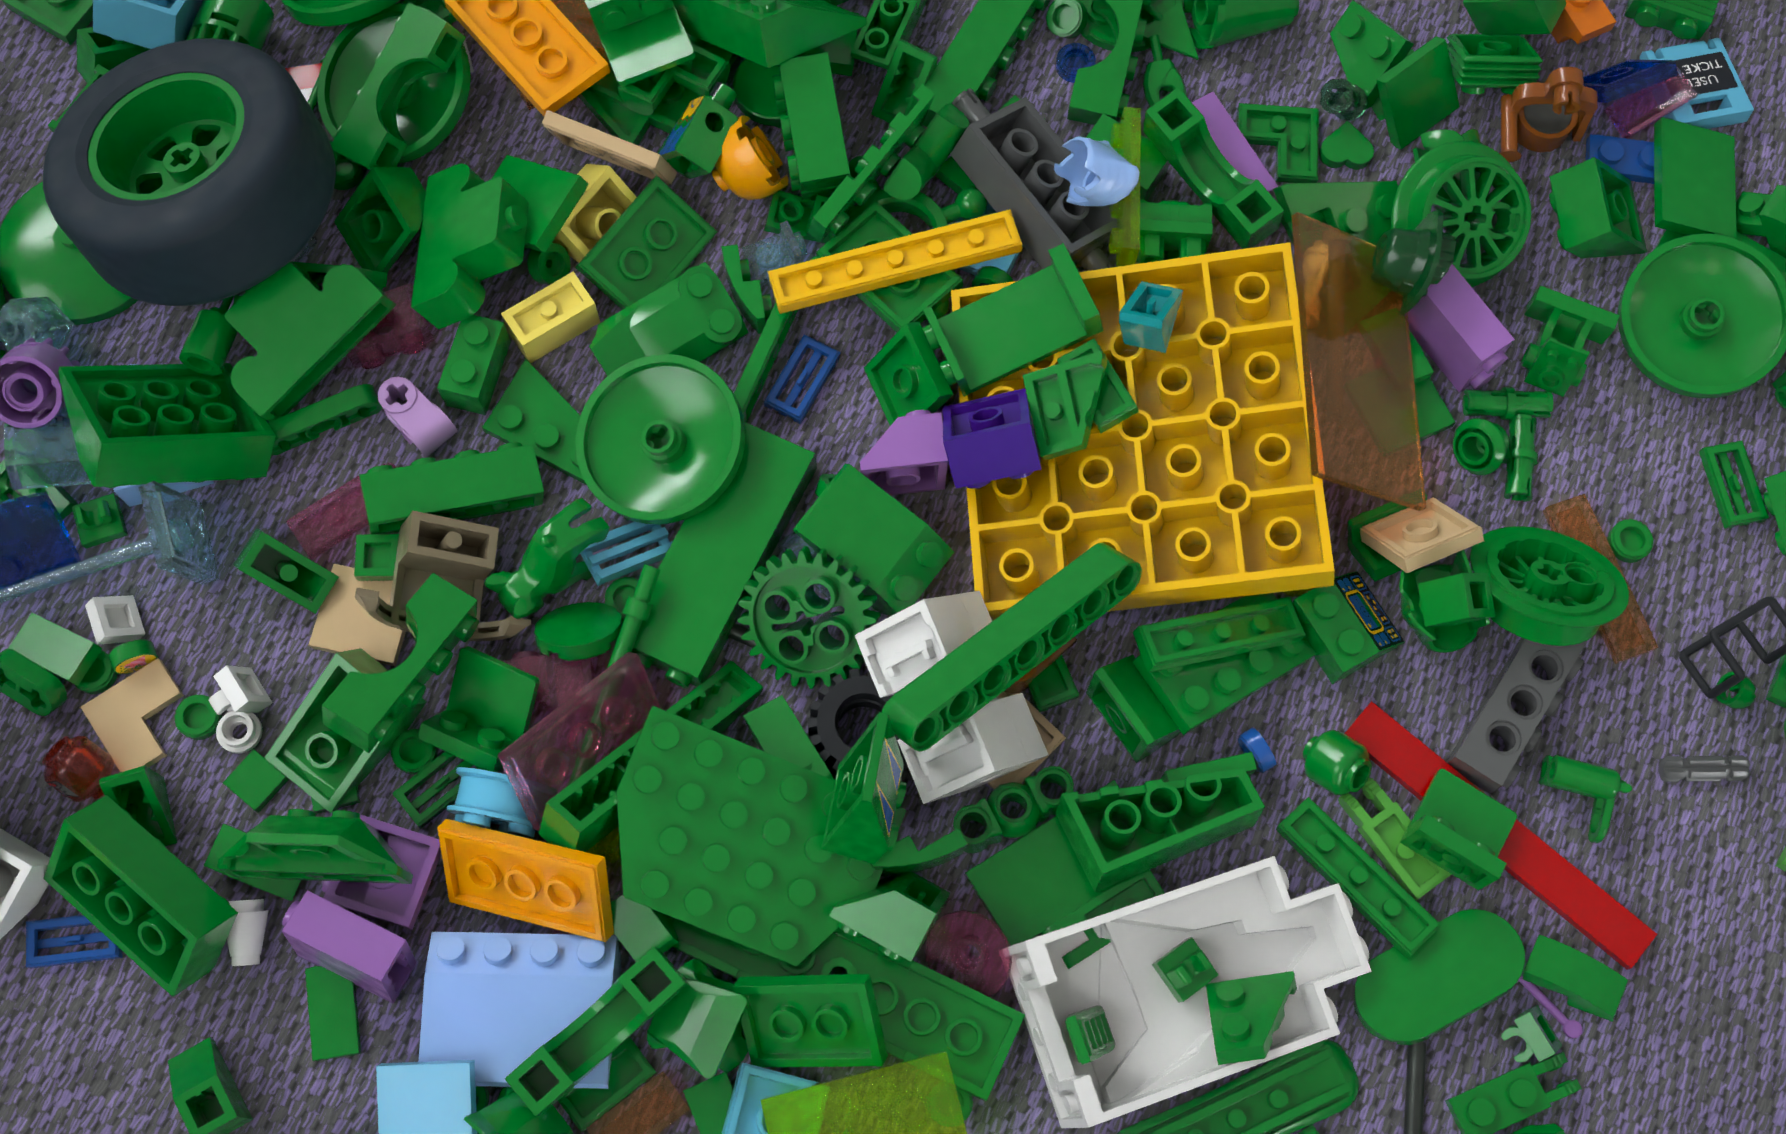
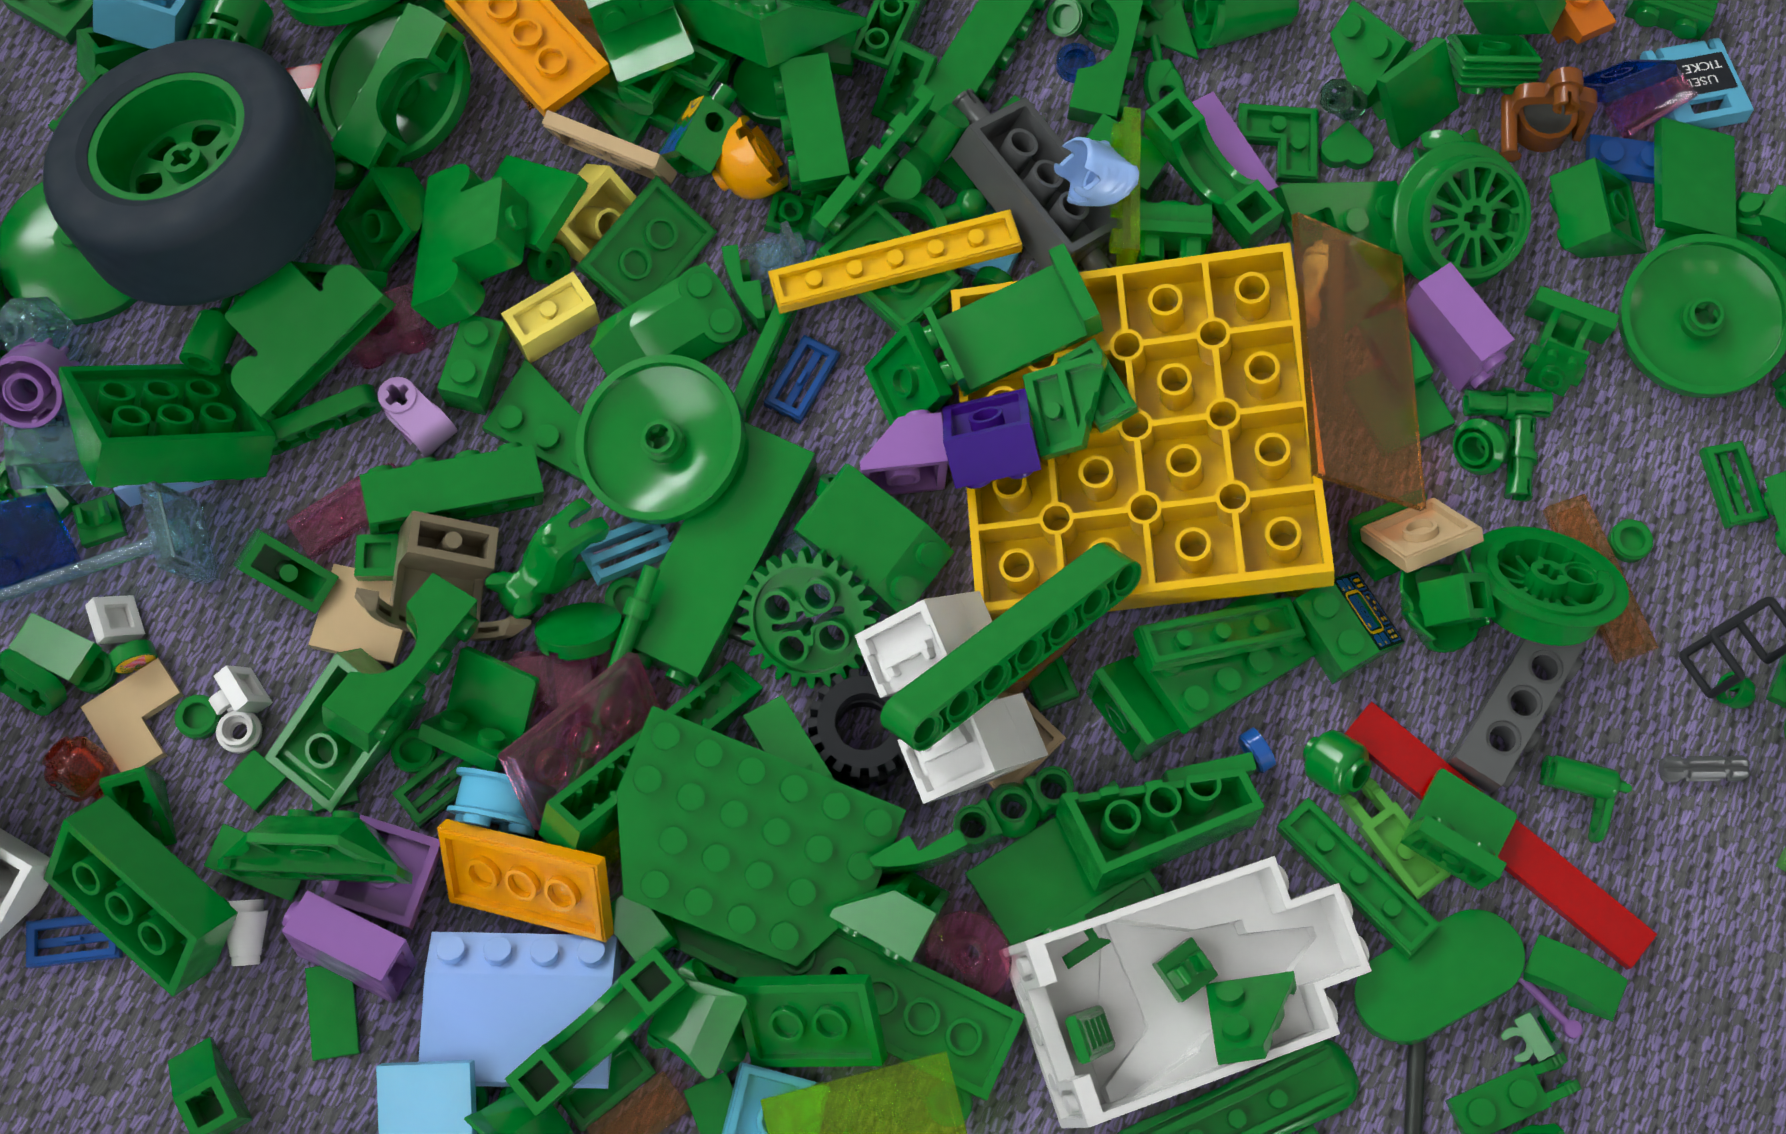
(866, 796): green slope -> none
(1150, 316): teal slope -> none
(1413, 259): dark green hat -> none

